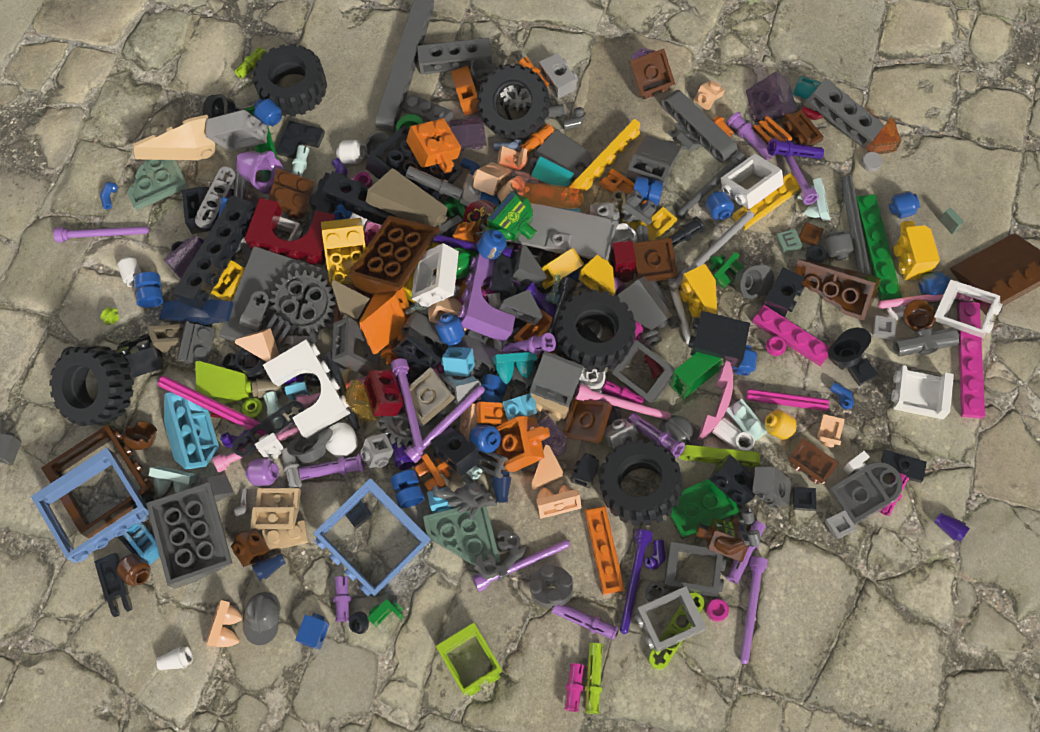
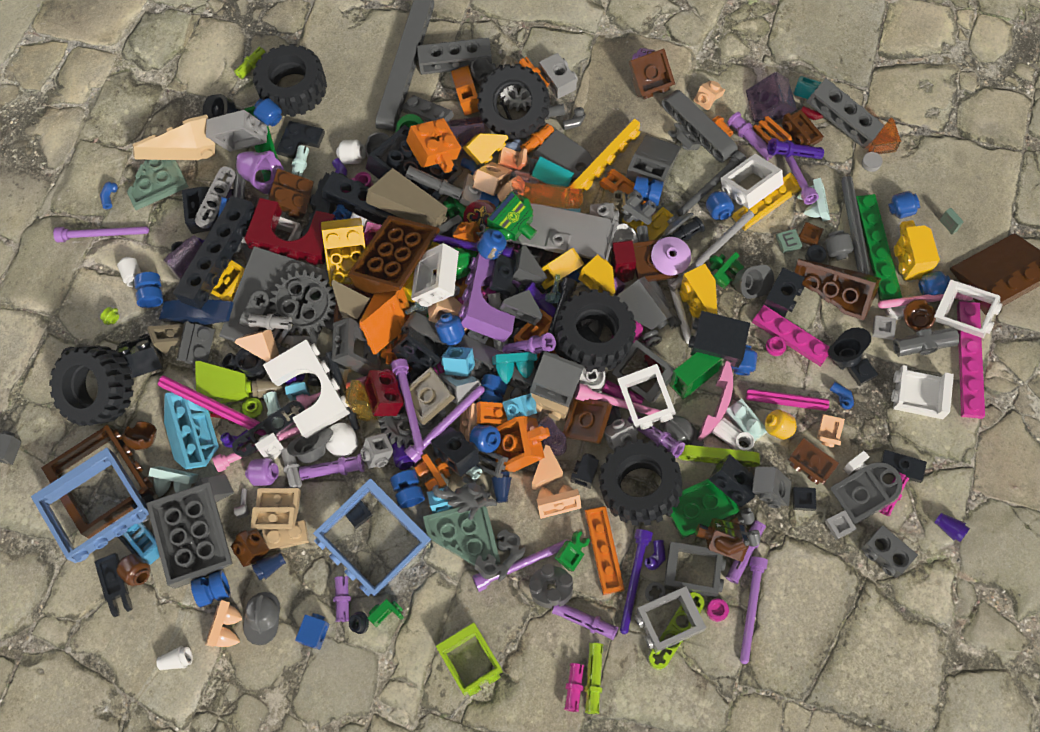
(210, 588): none -> blue wheel
(270, 321): none -> light grey pin
(483, 146): none -> yellow slope
(570, 552): none -> green plate
(639, 377): none -> white window
(667, 264): none -> lavender dish
(674, 222): none -> dark grey dish
(891, 547): none -> dark grey brick

